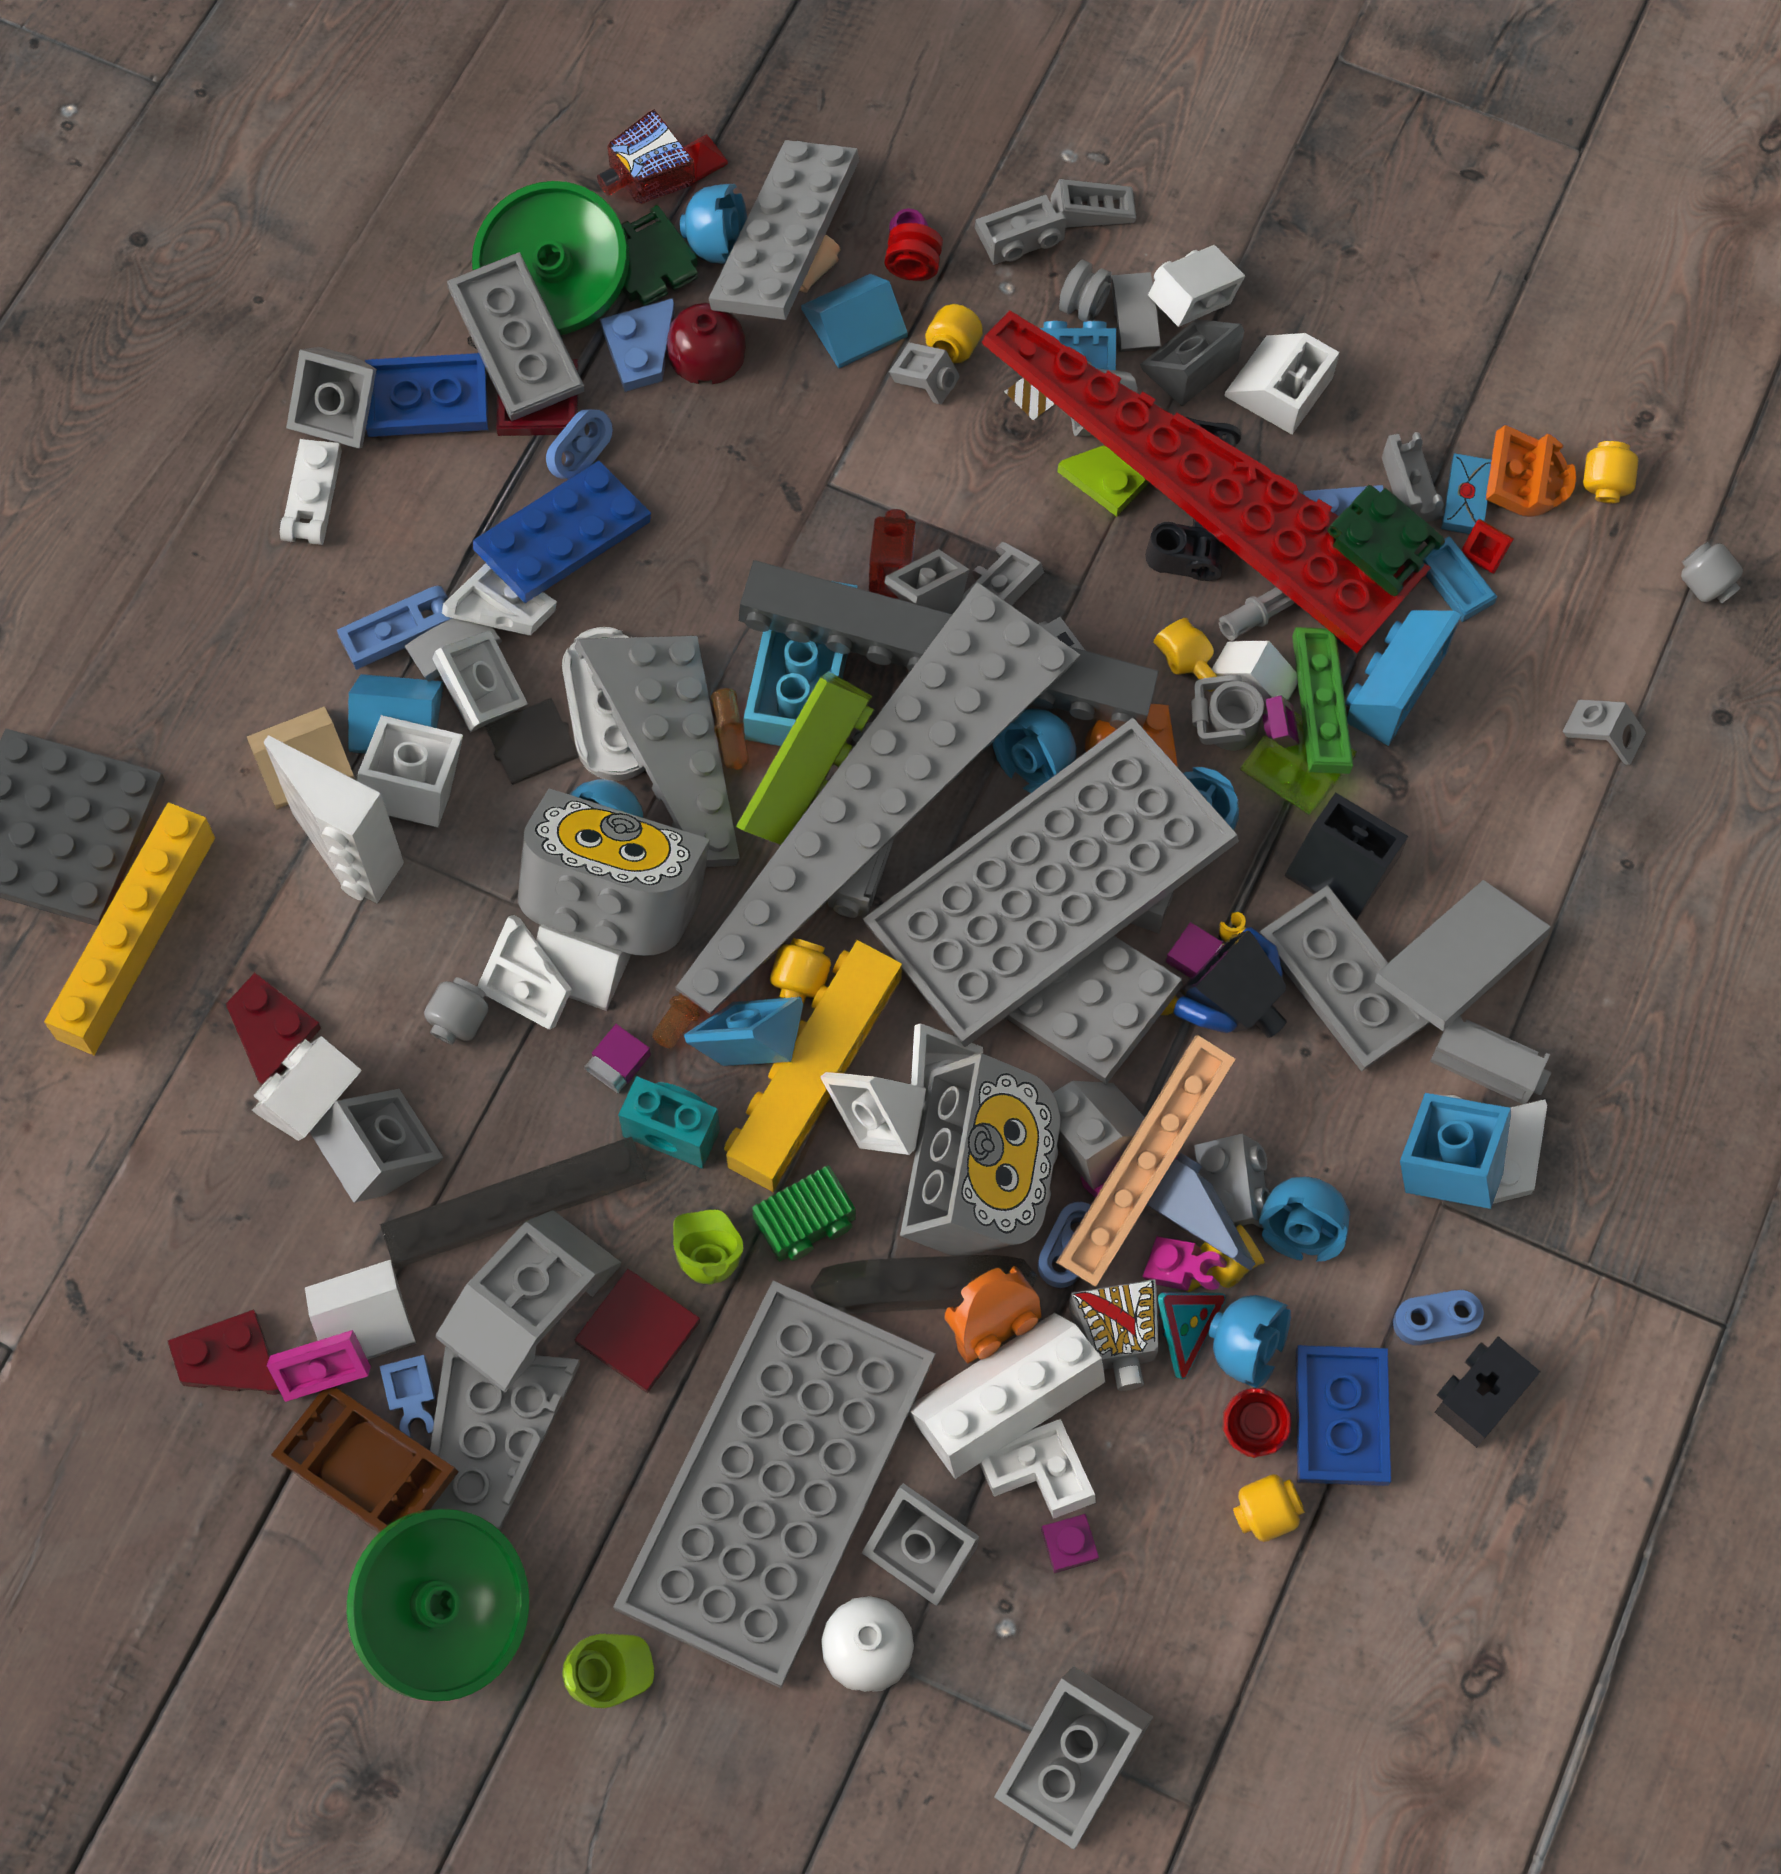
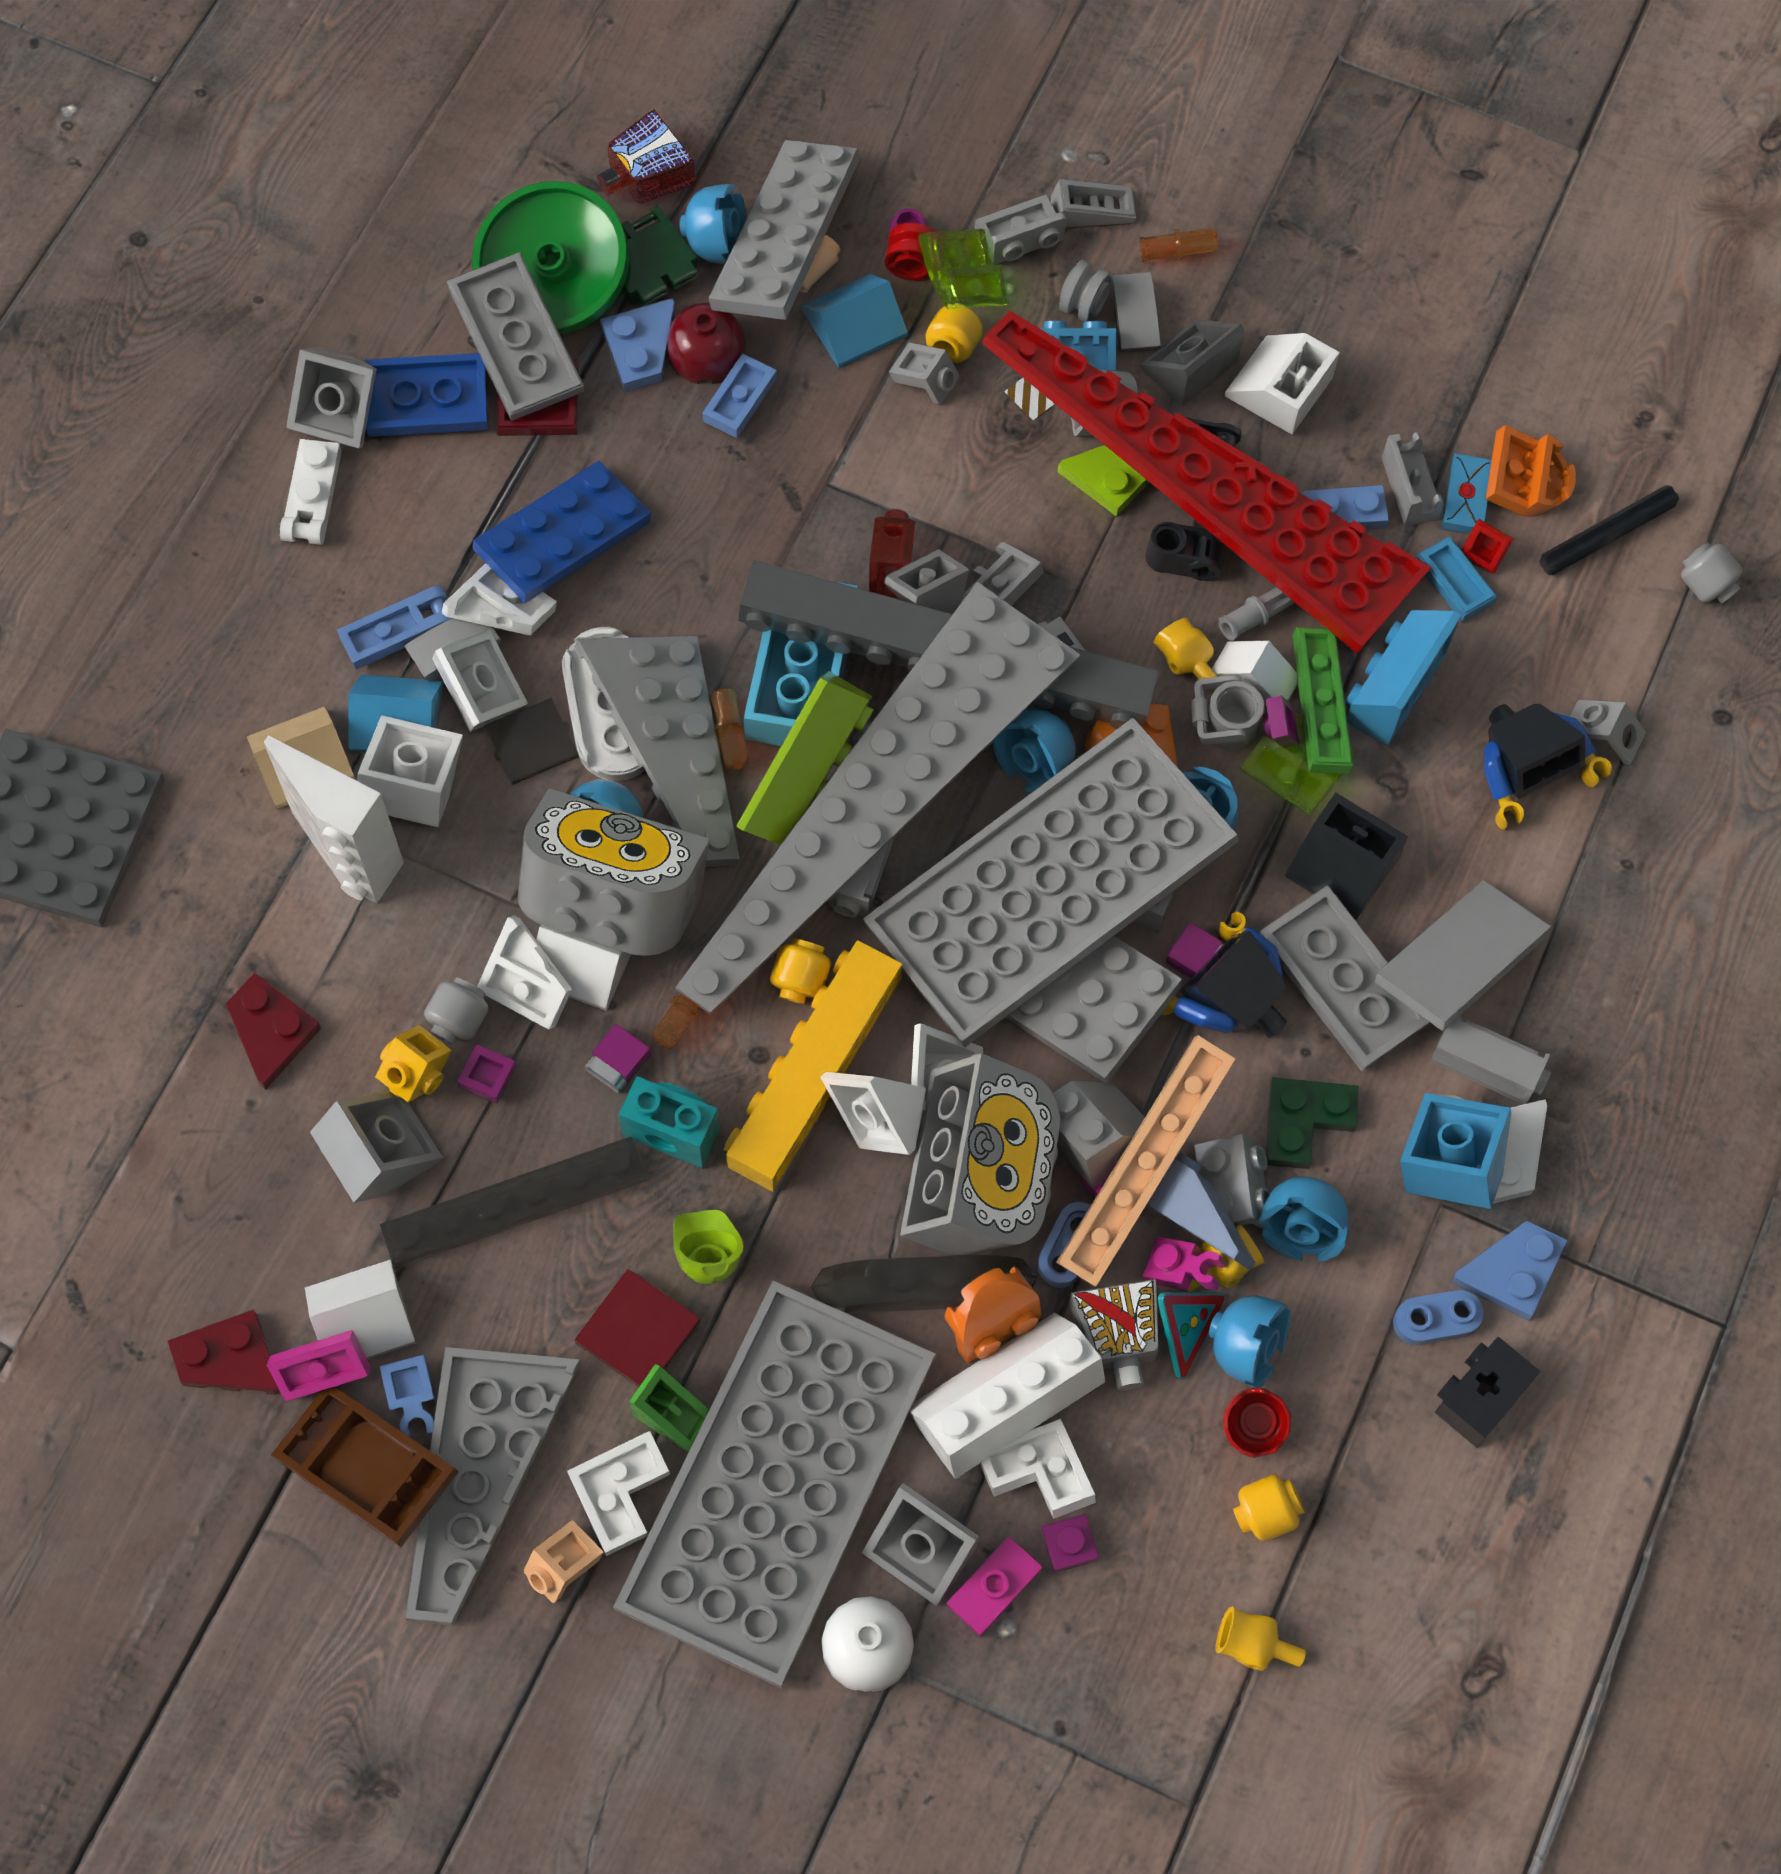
(130, 929): yellow brick -> none
(307, 1089): white slope -> none
(413, 1064): none -> yellow brick
(438, 1604): green dish -> none
(486, 1074): none -> magenta plate
(523, 1296): light grey slope -> none
(561, 1561): none -> light nougat bracket
(577, 446): medium blue plate -> none
(606, 1488): none -> white plate
(608, 1669): lime piece -> none
(668, 1408): none -> bright green slope
(706, 157): red slope -> none
(739, 395): none -> medium blue plate
(750, 1032): dark azure slope -> none
(805, 1214): green brick -> none
(962, 269): none -> clear neon green slope
(994, 1586): none -> dark pink plate
(1073, 1756): light grey slope -> none
(1178, 244): none -> clear orange axle
(1195, 285): white brick -> none
(1254, 1641): none -> yellow piece
(1299, 1108): none -> dark green plate
(1342, 1415): blue plate -> none
(1382, 535): dark green plate -> none
(1514, 1269): none -> medium blue wing
(1532, 751): none -> black torso
(1609, 530): none -> black axle
(1610, 471): yellow head -> none

